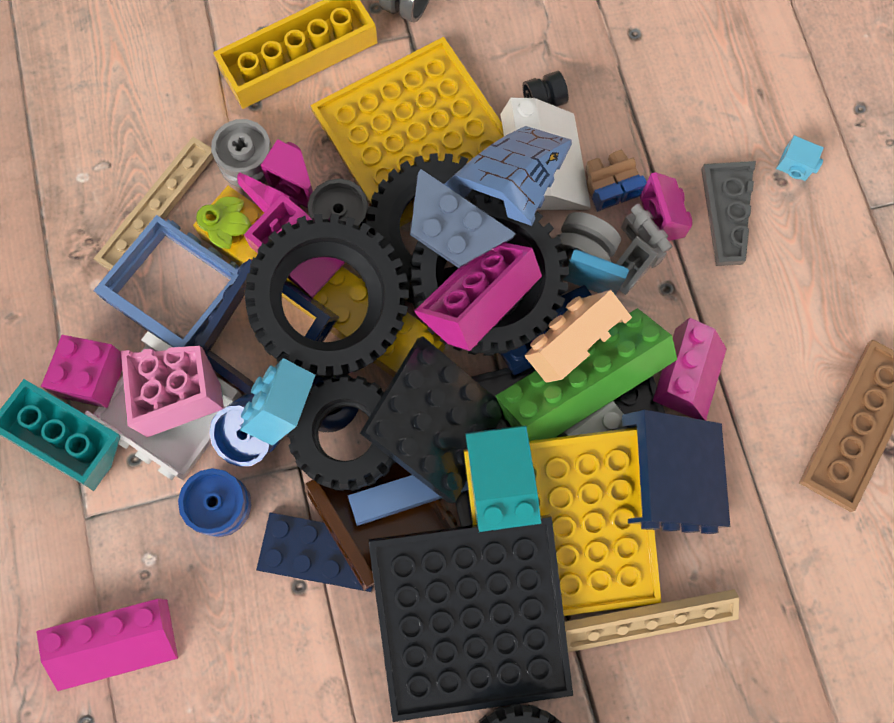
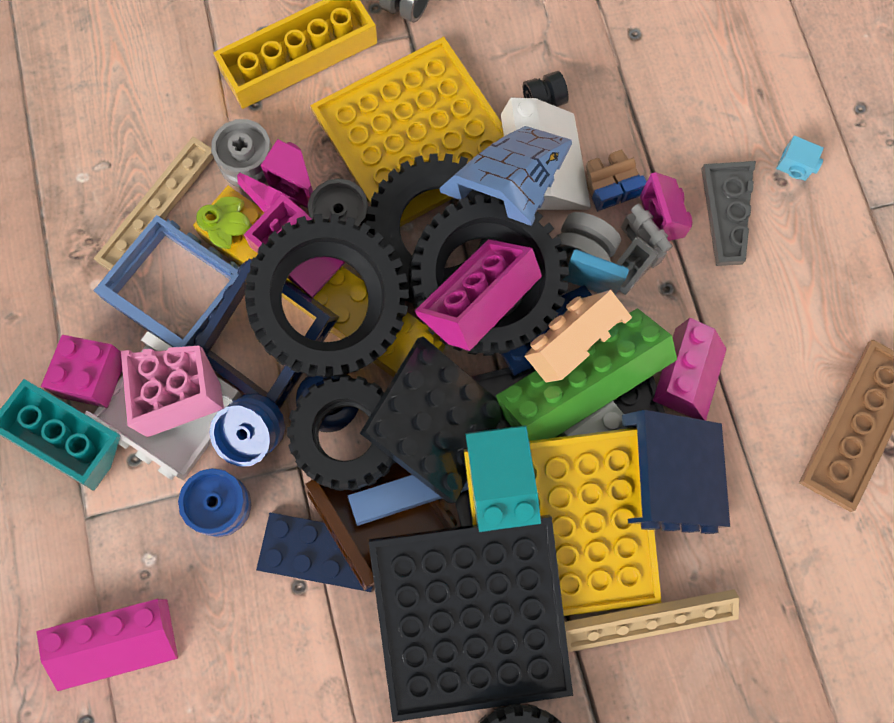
(277, 402): medium azure brick -> none
(452, 223): sand blue wing -> none

